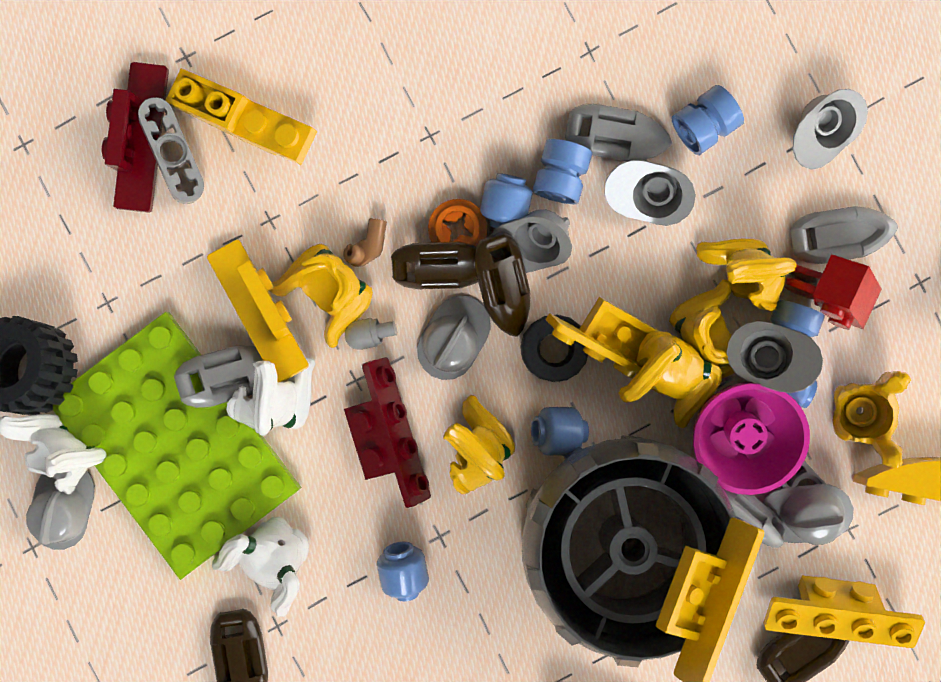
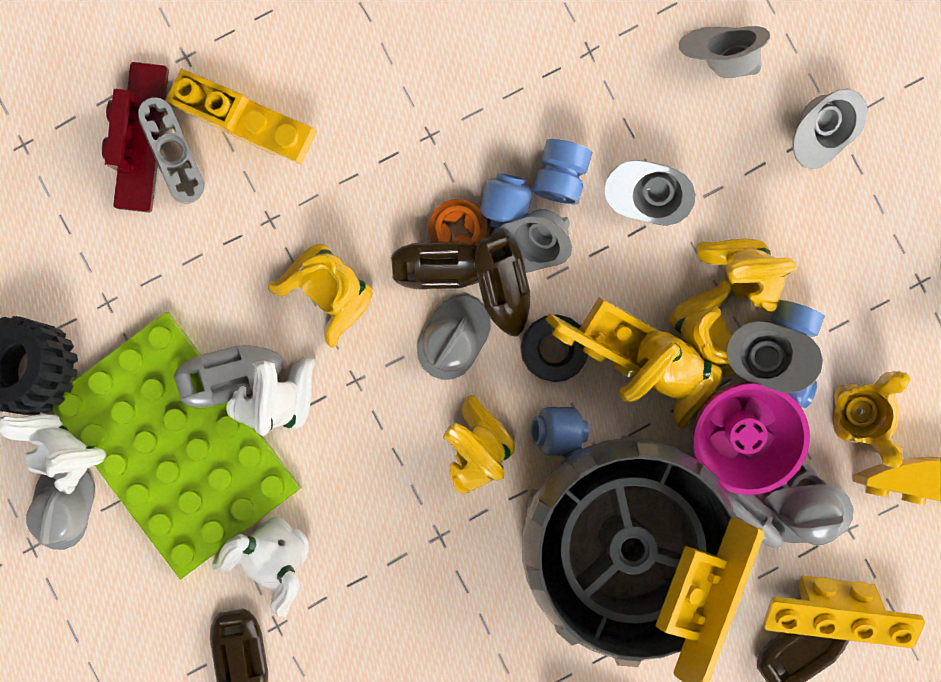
(259, 313): yellow bracket -> none
(368, 248): medium nougat arm -> none
(368, 333): light grey cylinder -> none
(384, 434): dark red bracket -> none
(402, 571): medium blue head -> none
(617, 133): light grey piece -> none
(713, 116): medium blue wheel -> none
(727, 49): none -> light grey piece
(841, 232): light grey piece -> none
(843, 290): red brick -> none

